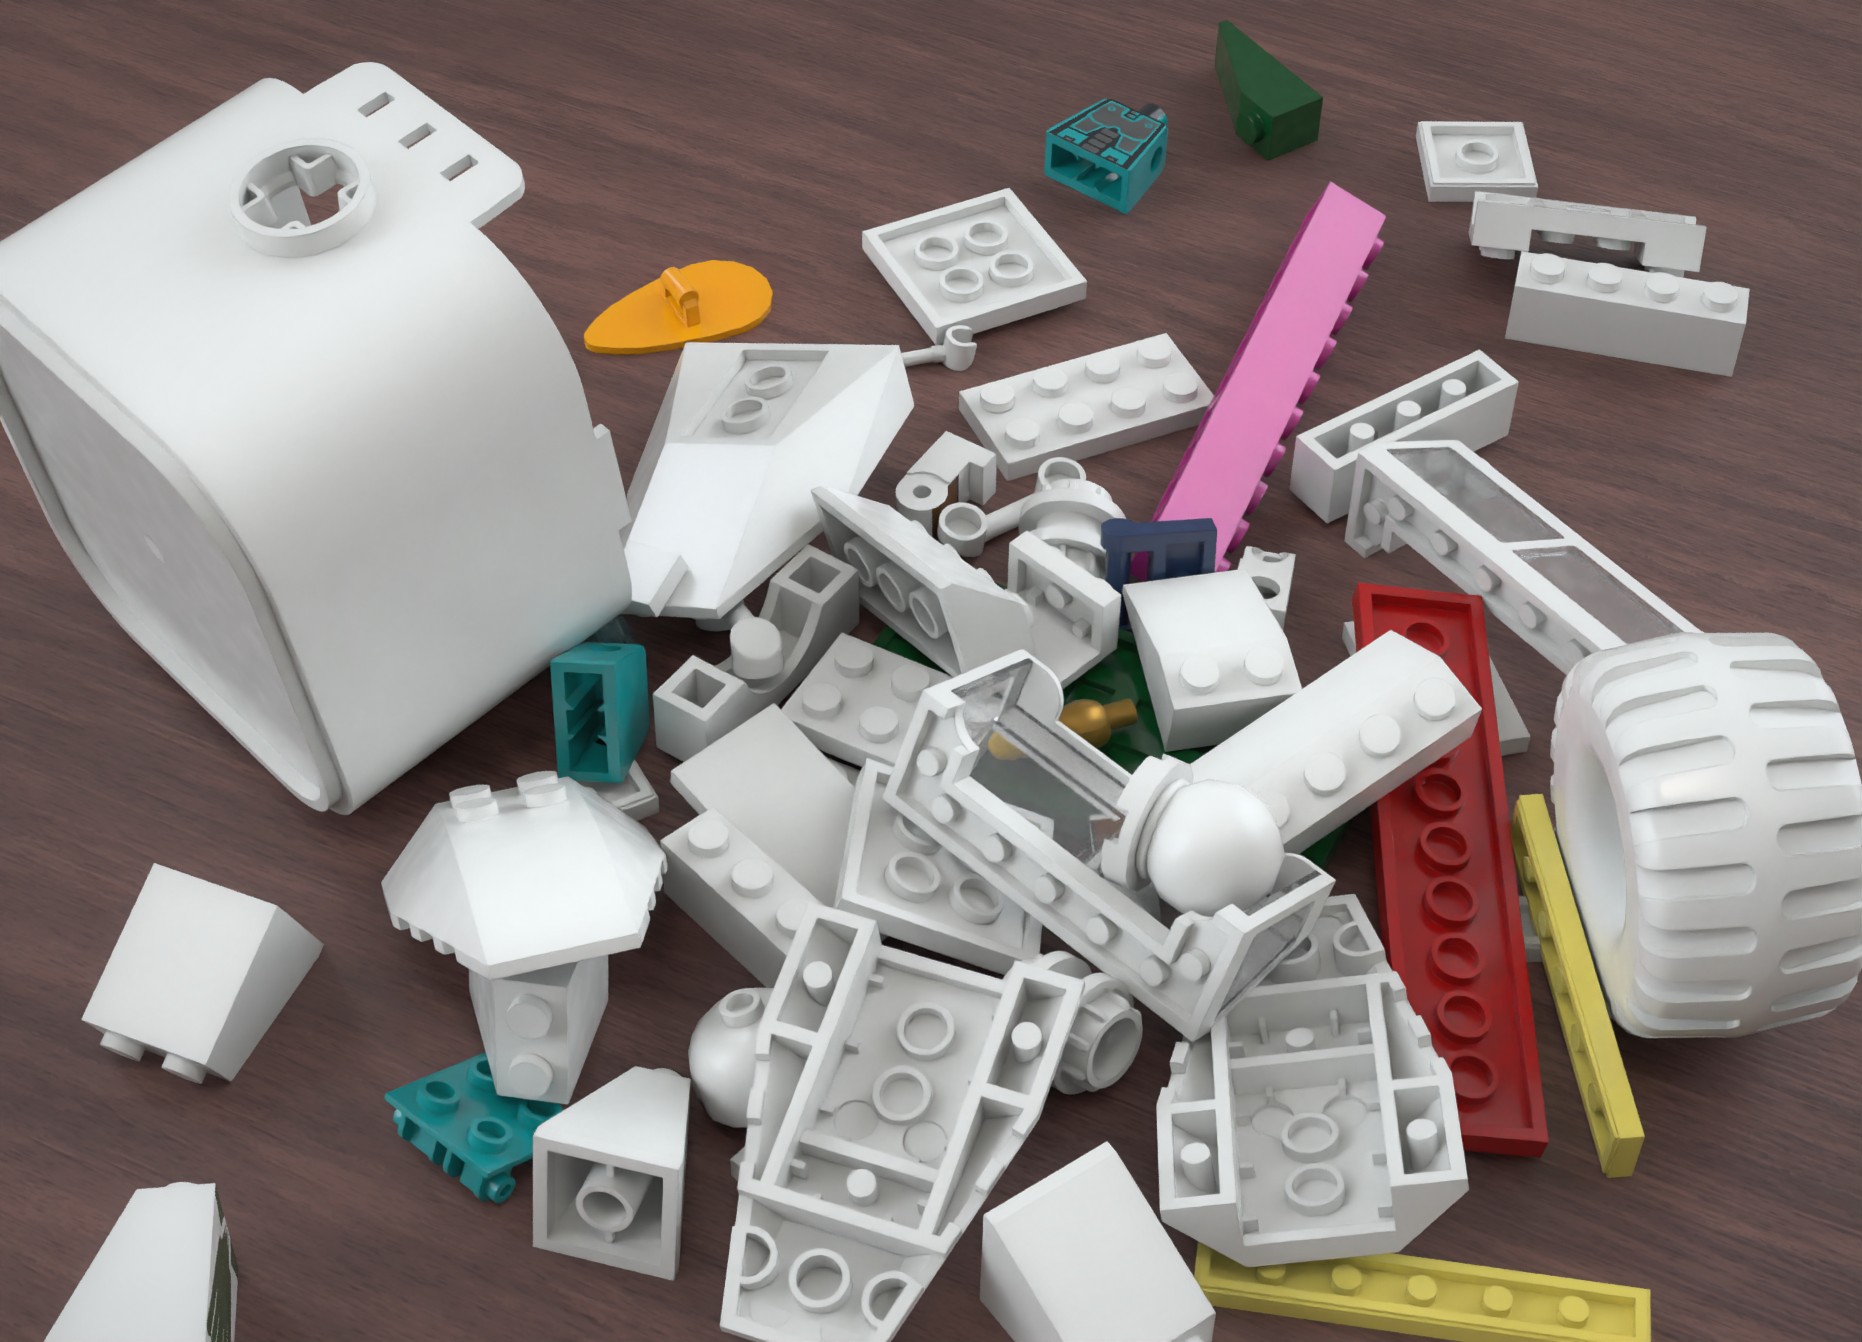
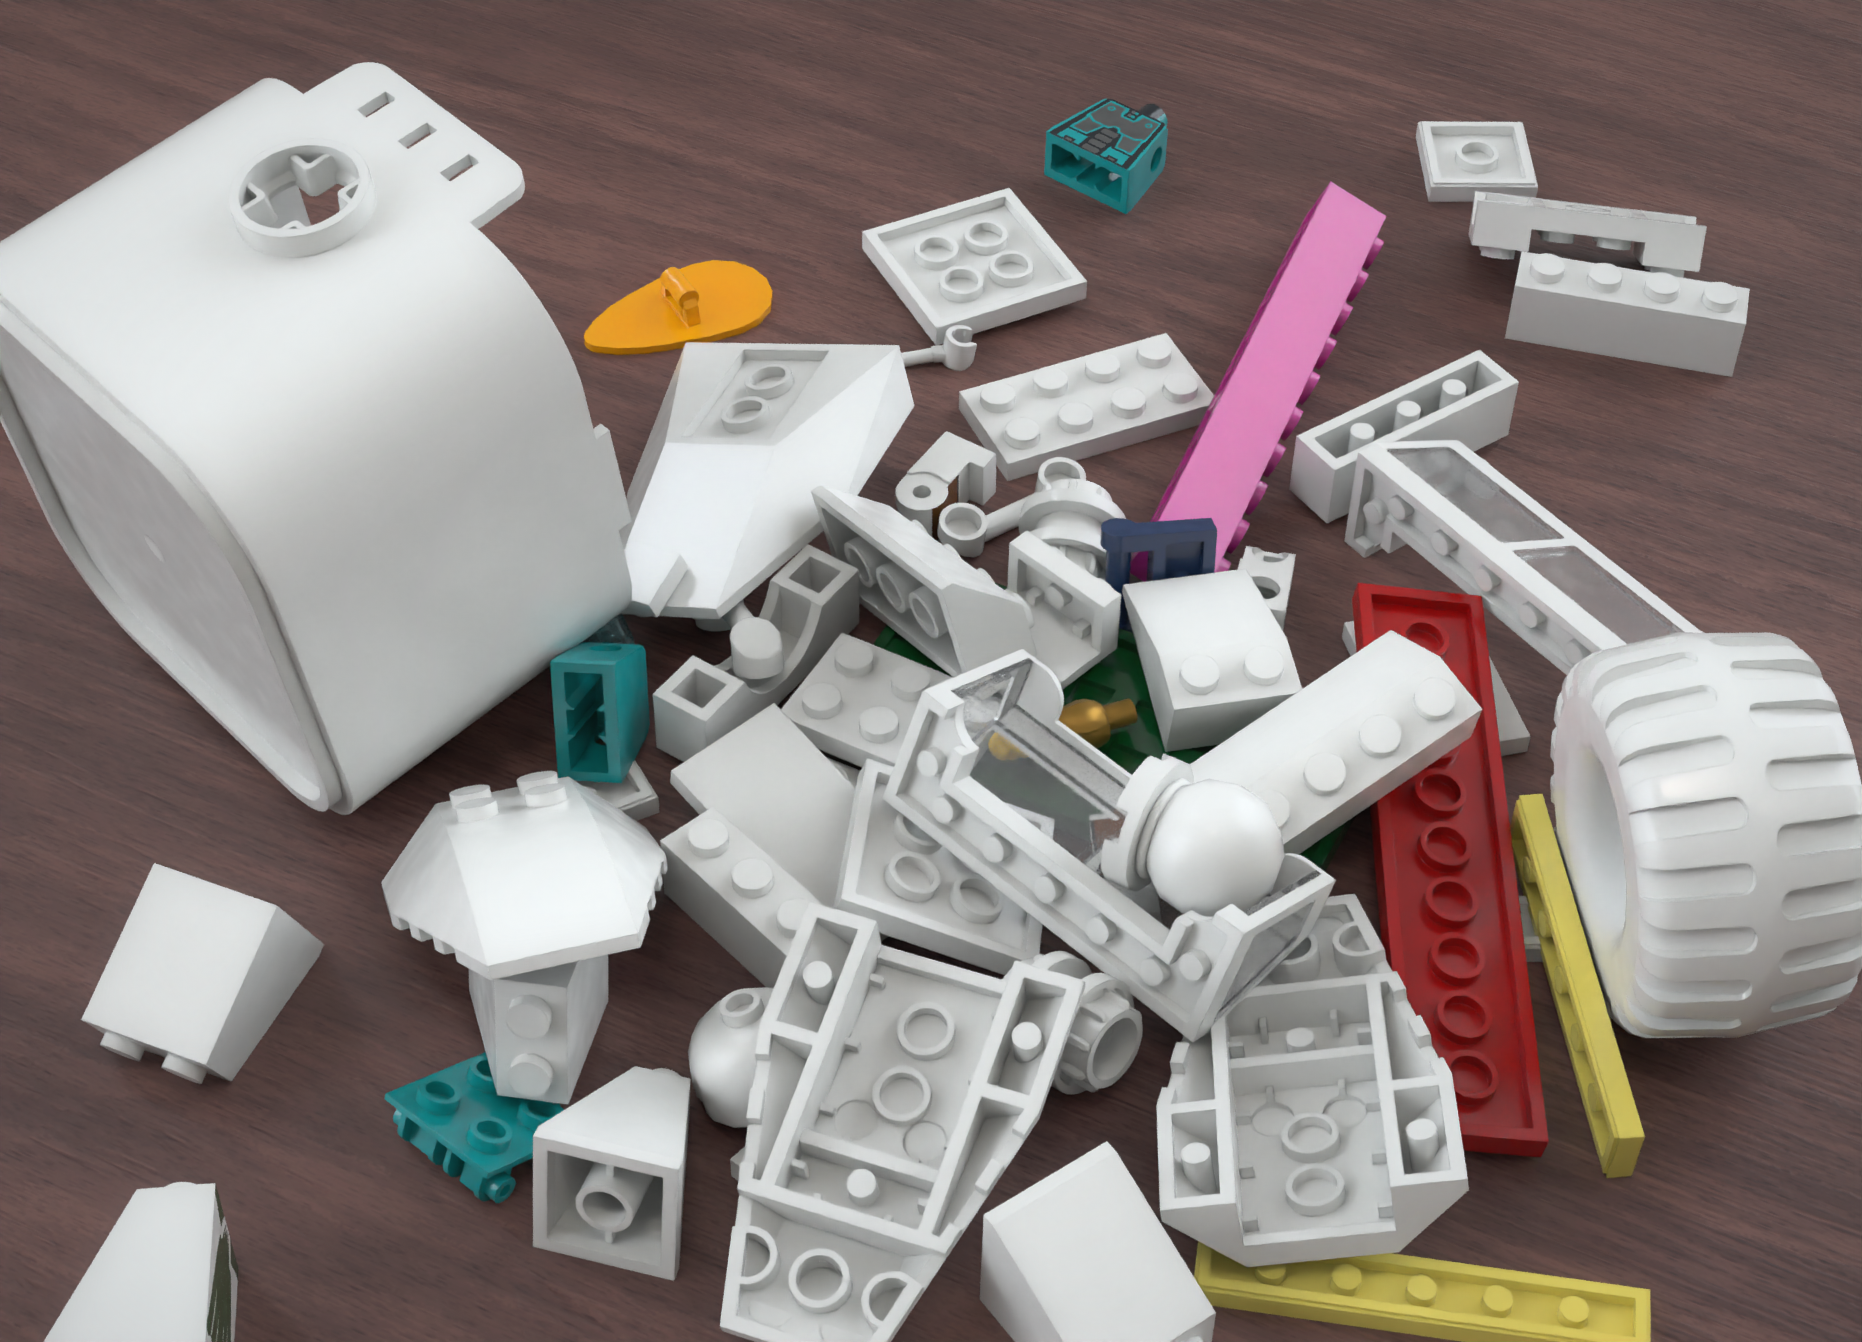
(1264, 98): dark green slope -> none

